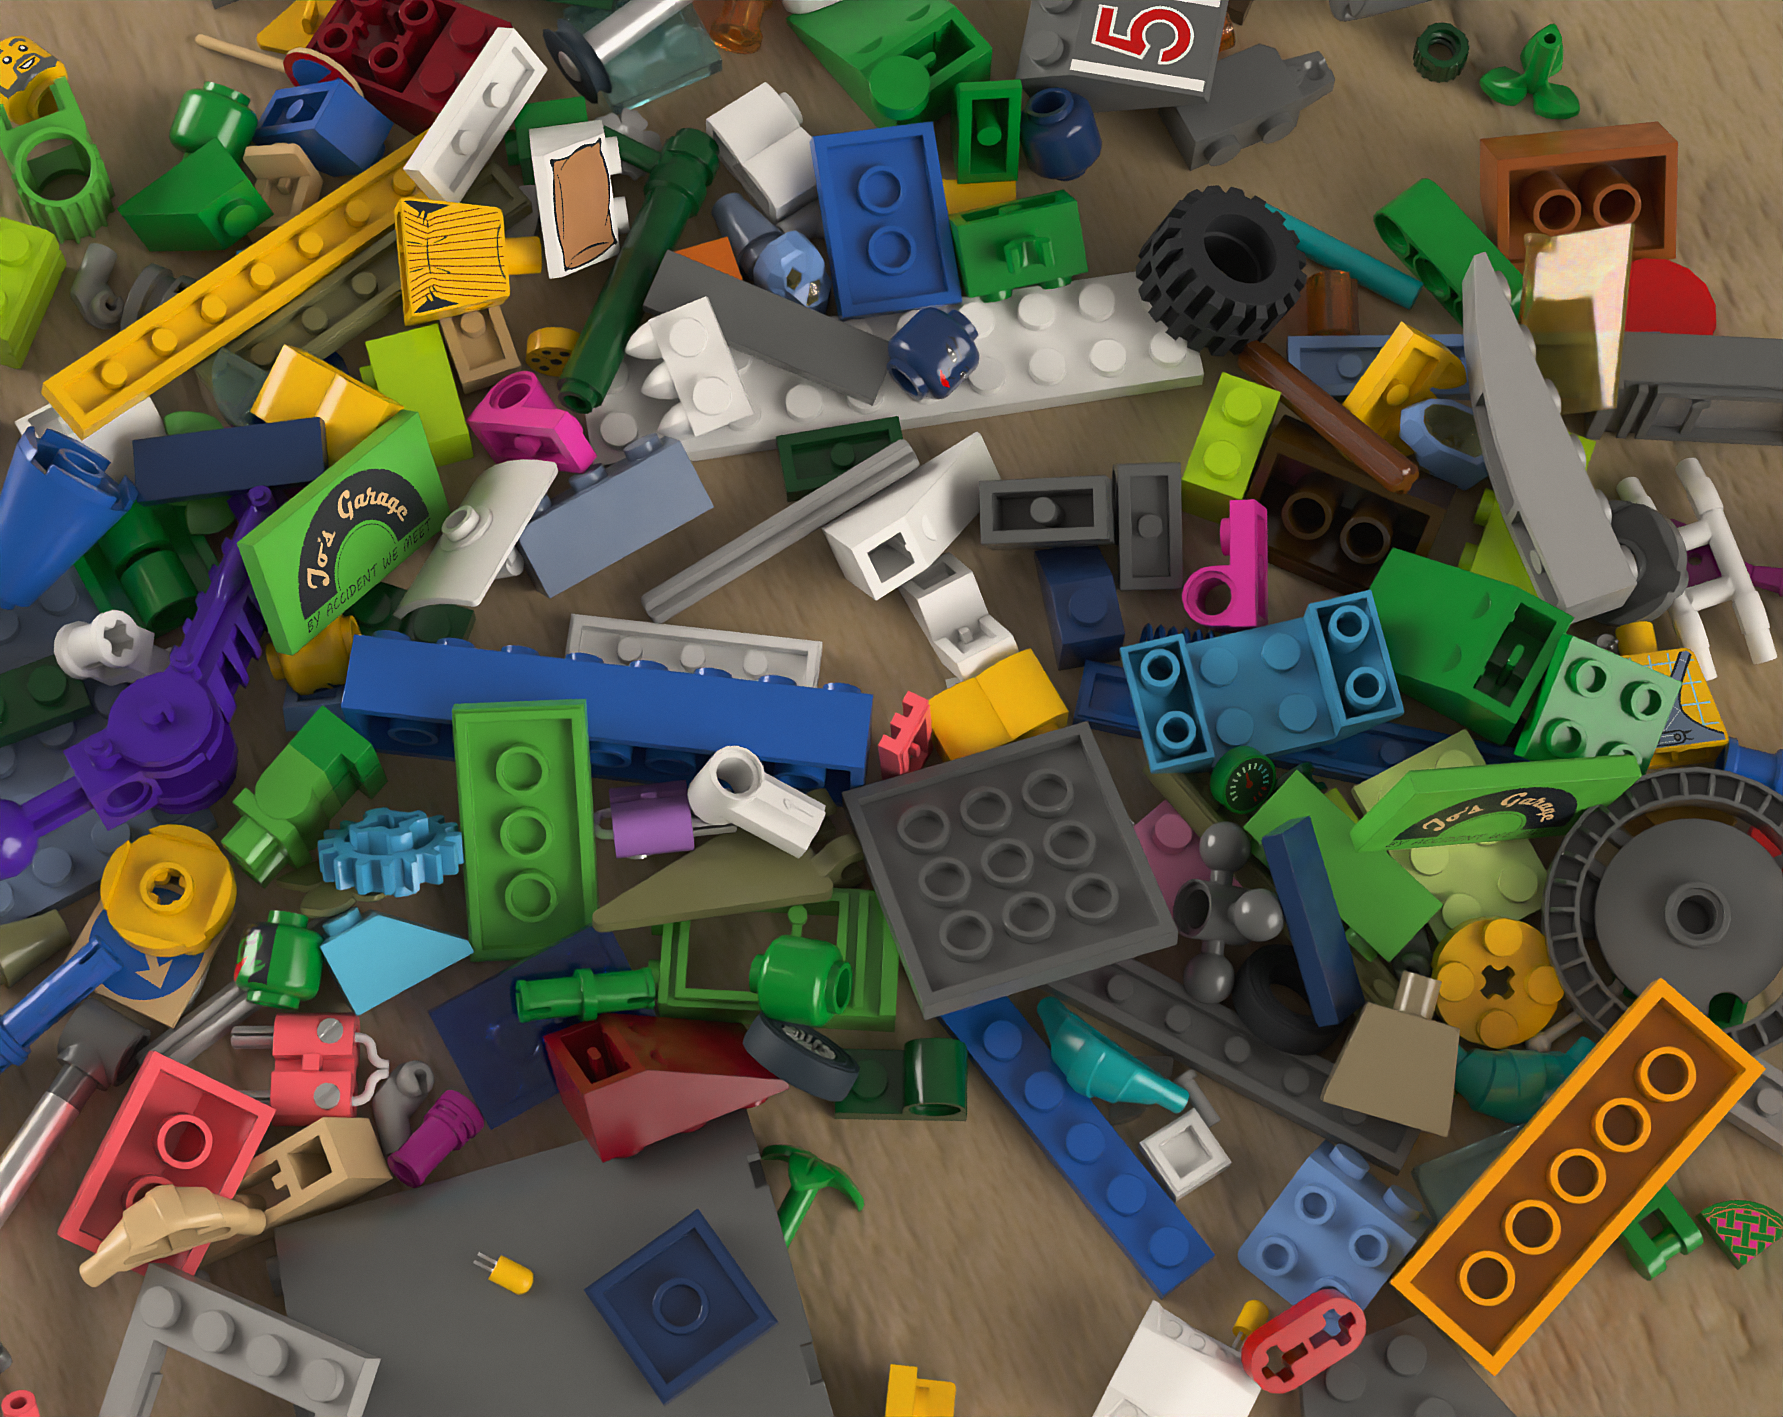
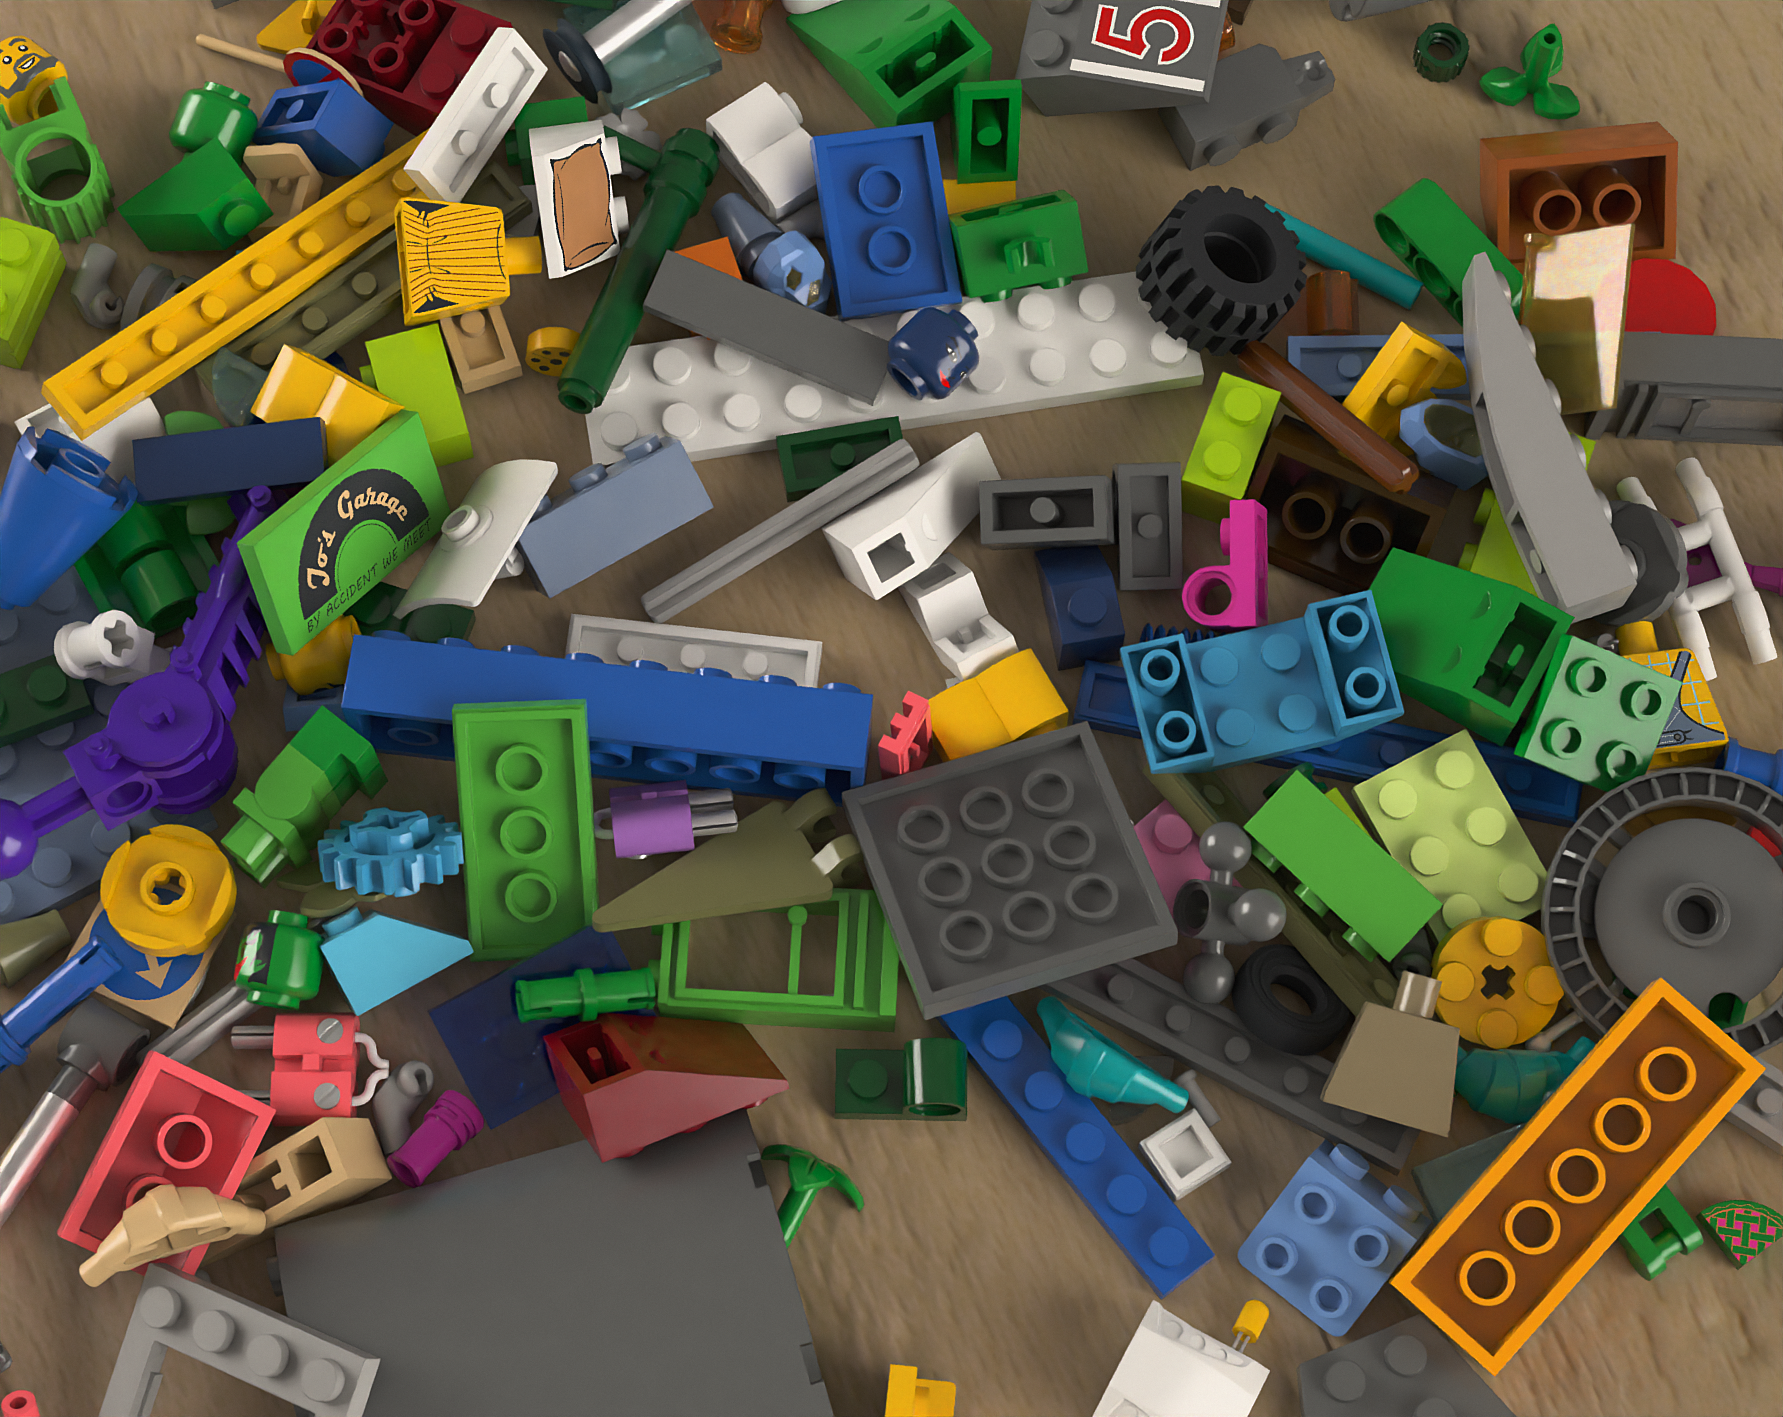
(508, 1274): yellow piece -> none
(524, 423): dark pink plate -> none
(681, 1307): dark blue tile -> none
(694, 369): white plate -> none
(759, 802): white piece -> none
(801, 981): green head -> none
(802, 1057): black bush -> none
(899, 87): green tile -> none
(1059, 134): dark blue head -> none
(1242, 779): tile -> none
(1305, 1344): beam -> none
(1313, 921): dark blue tile -> none
(1492, 802): bright green tile -> none

